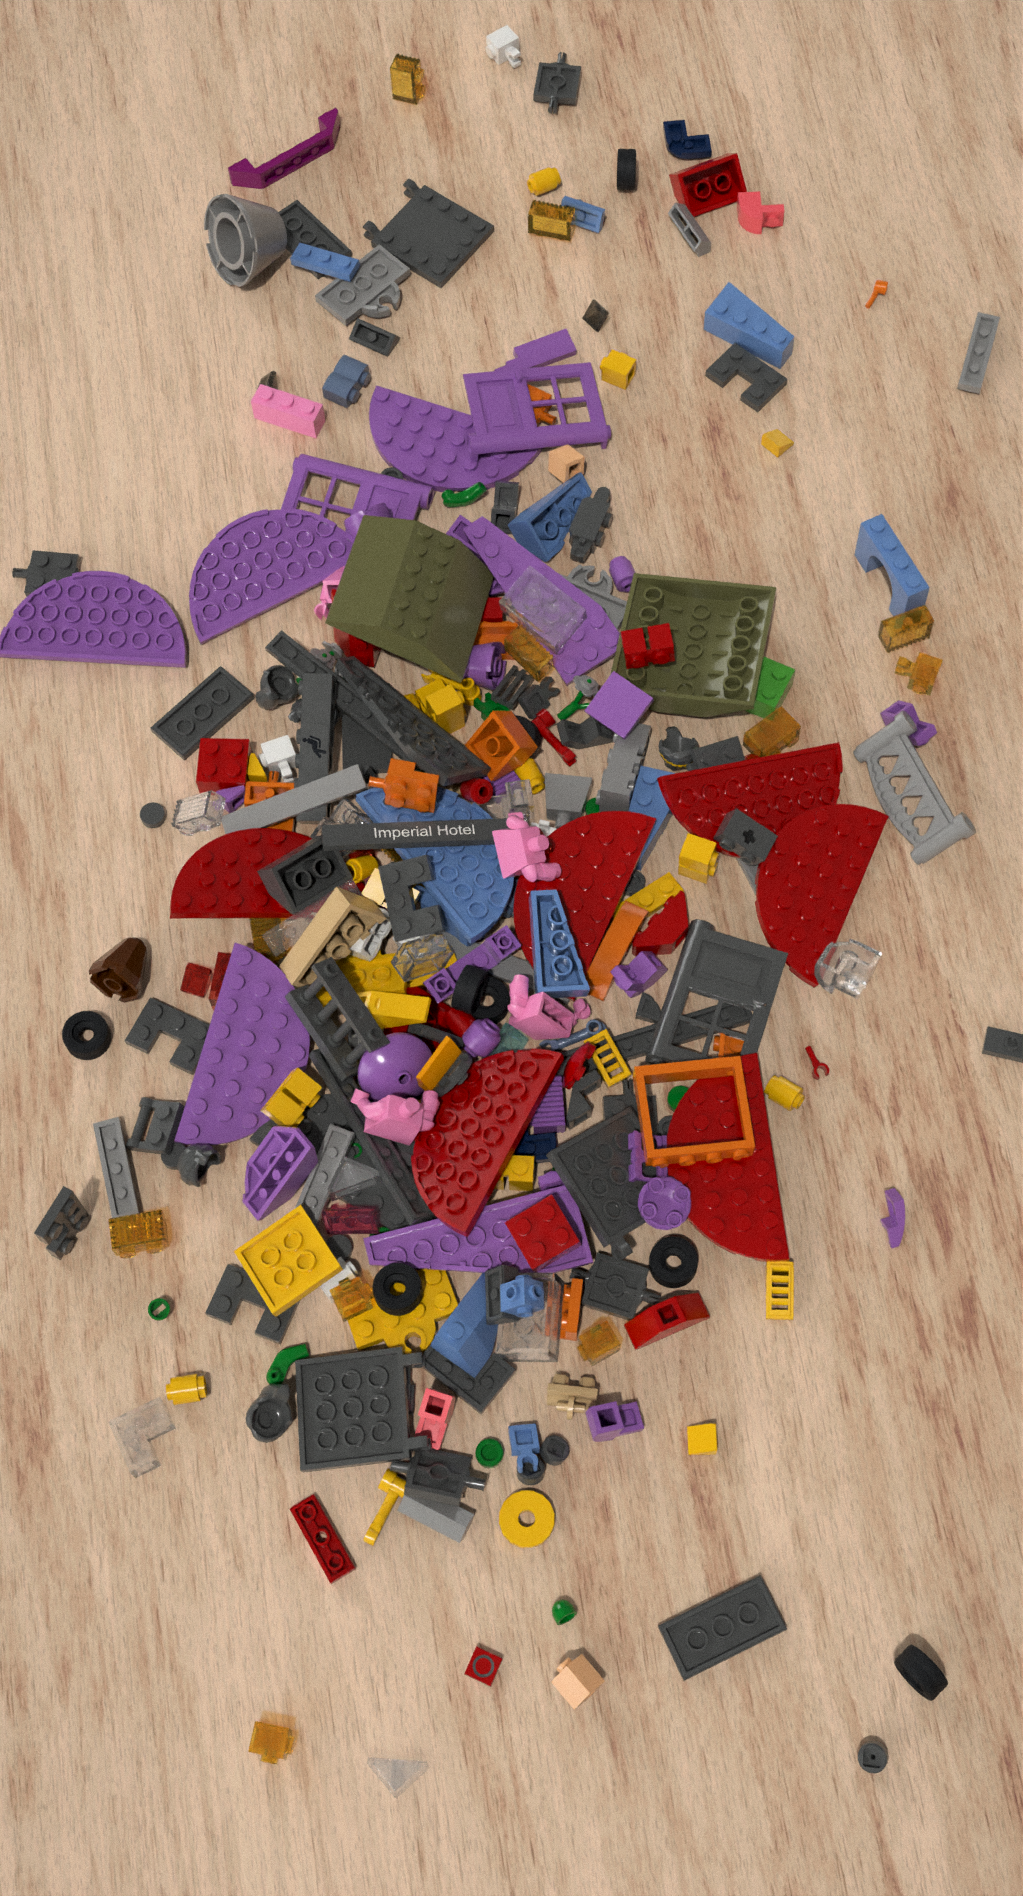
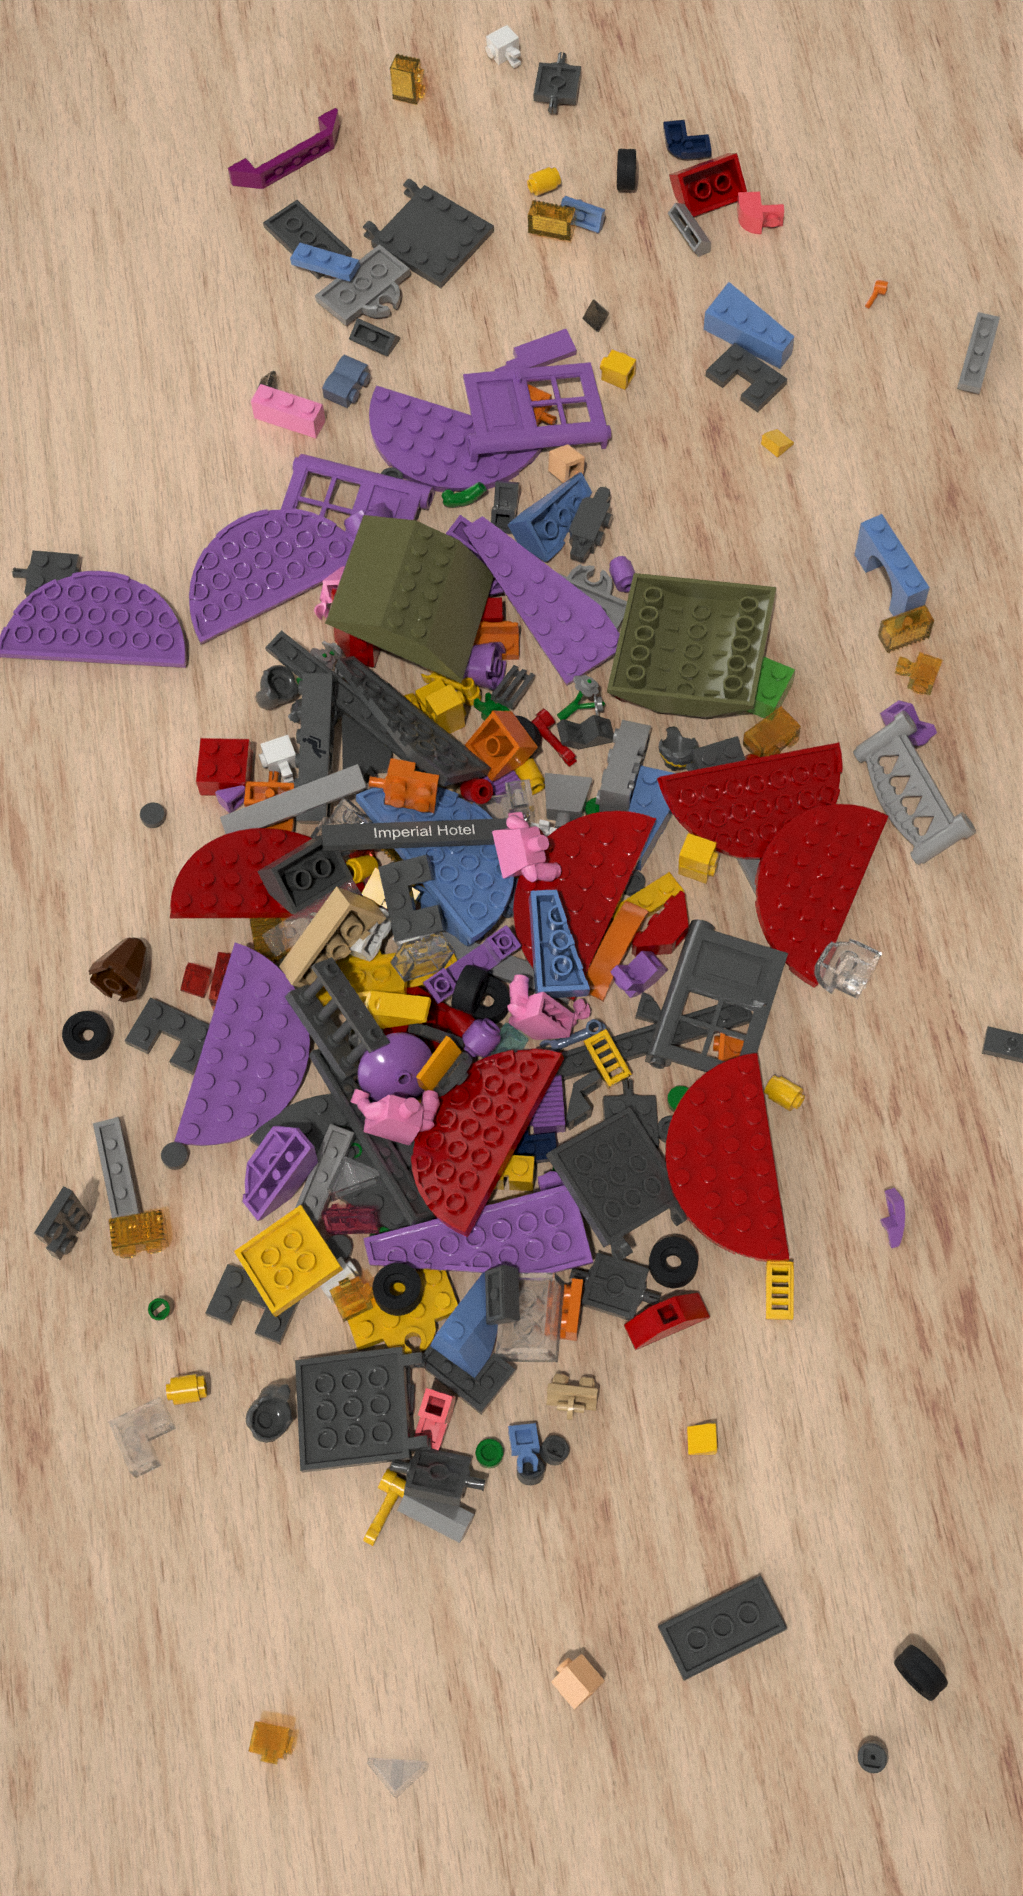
(162, 1127): dark grey plate -> none
(195, 1162): dark grey hat -> none
(198, 812): clear brick -> none
(202, 712): dark grey tile -> none
(243, 237): light grey cone -> none
(255, 770): yellow slope -> none
(283, 1361): green arm -> none
(291, 1099): yellow piece -> none
(330, 1553): red tile -> none
(483, 1666): red tile -> none
(522, 1296): medium blue brick -> none
(526, 1502): yellow tile -> none
(529, 653): clear yellow brick -> none
(536, 697): dark grey plate -> none
(543, 609): clear brick -> none
(543, 1233): red brick -> none
(563, 1612): green hinge -> none
(574, 1068): red dish -> none
(598, 1344): clear yellow brick -> none
(613, 1420): medium lavender brick -> none
(619, 705): medium lavender tile -> none
(637, 1156): medium lavender piece -> none
(660, 645): red piece -> none
(664, 1203): medium lavender dish -> none
(689, 1071): orange window -> none
(745, 837): dark grey brick -> none
(816, 1064): red hand -> none

